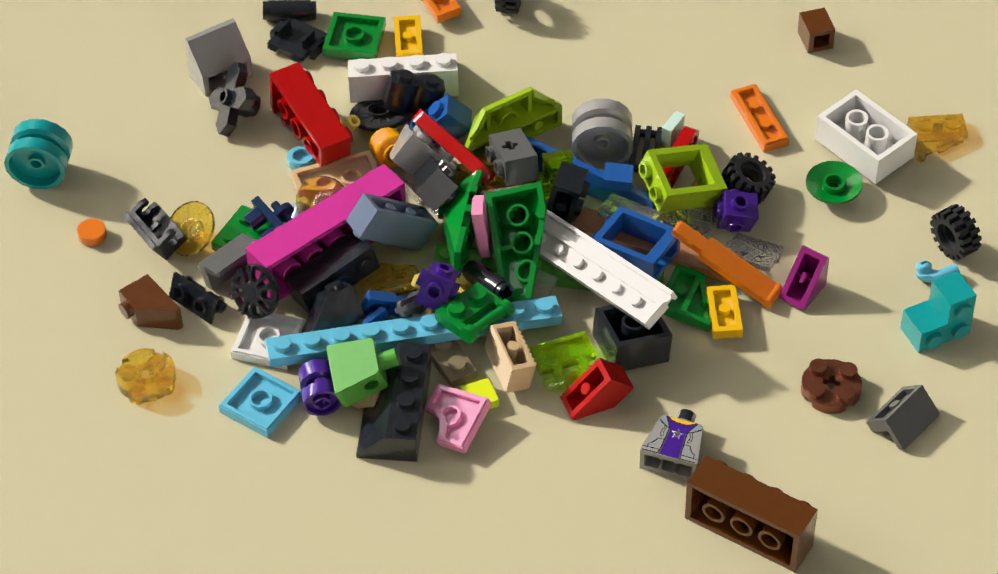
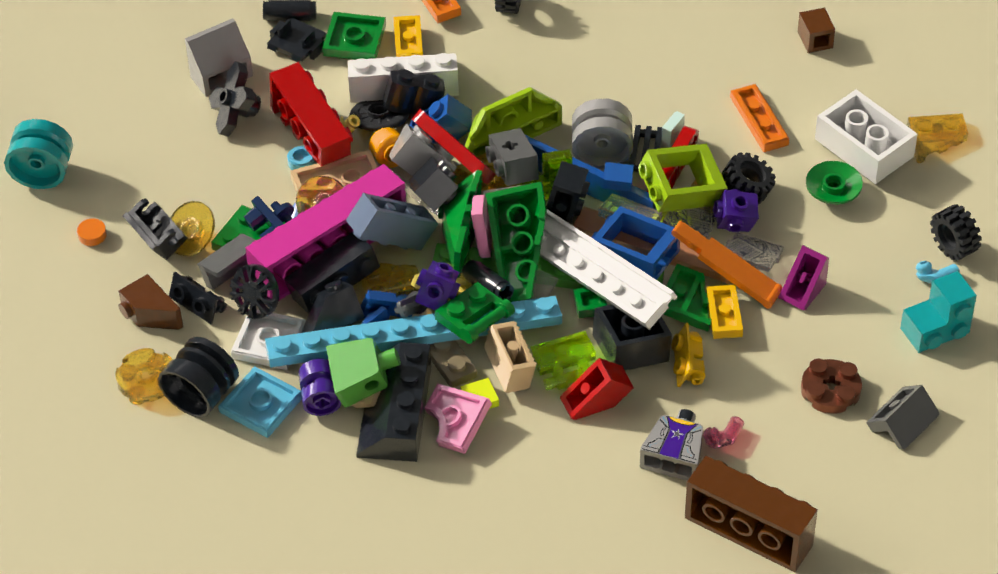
(198, 377): none -> black wheel
(586, 302): none -> green plate
(686, 348): none -> yellow hinge
(726, 437): none -> clear pink arm

